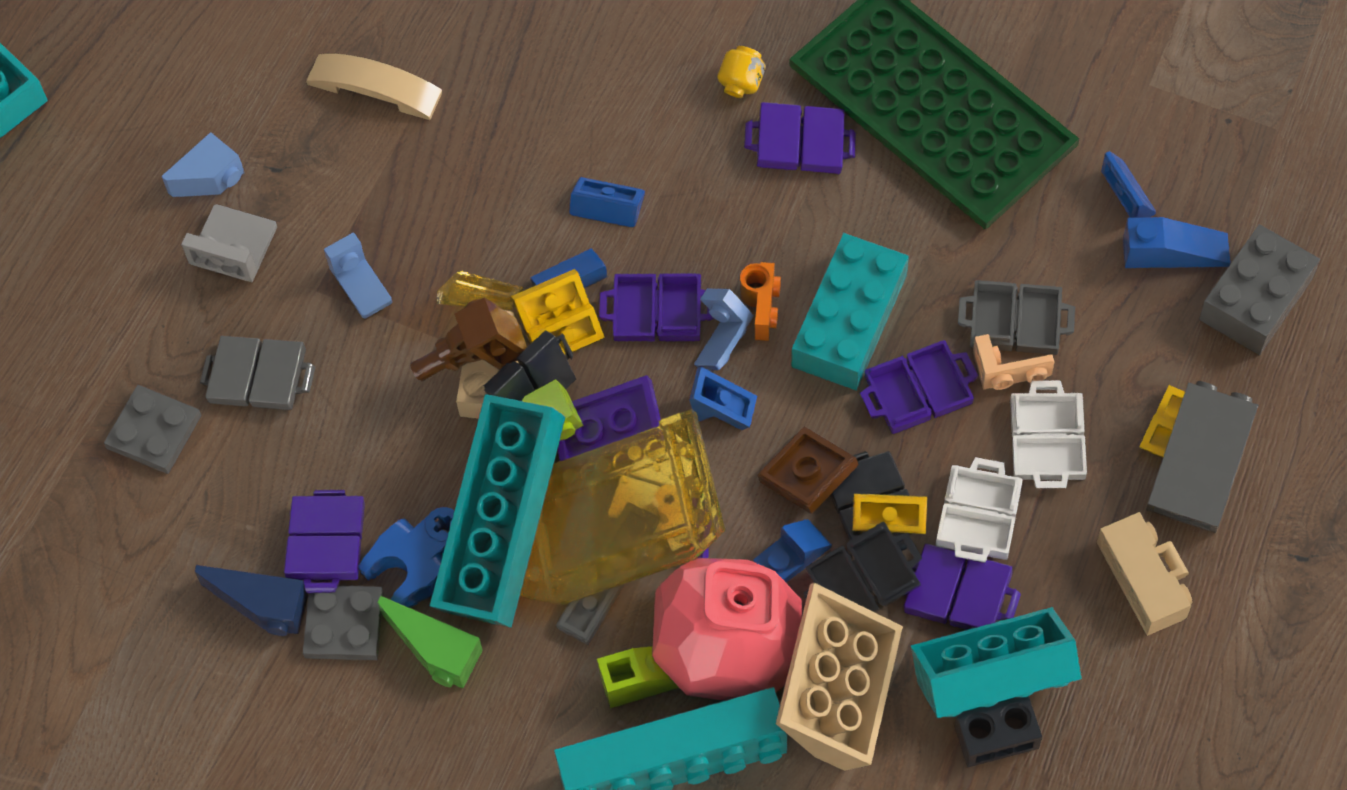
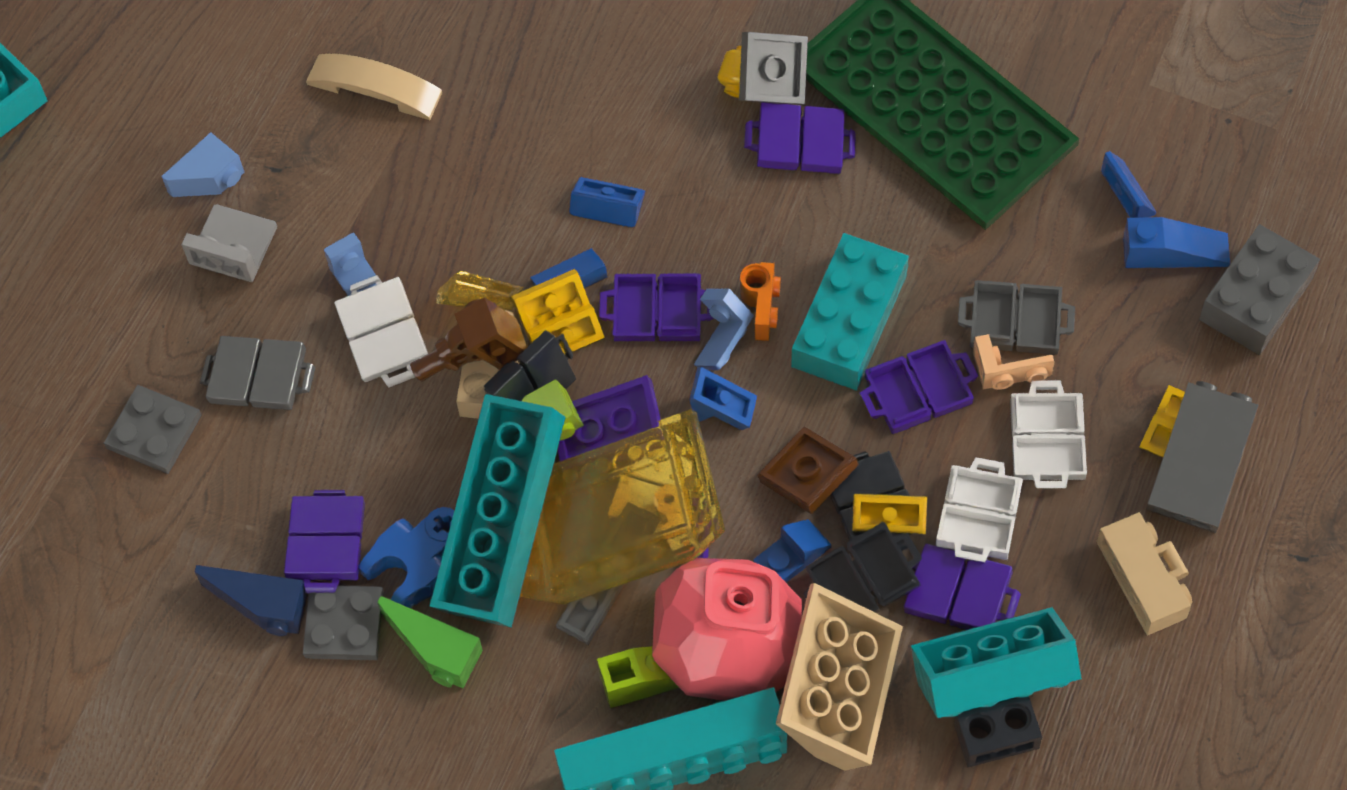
(381, 329): none -> white piece
(773, 68): none -> plate

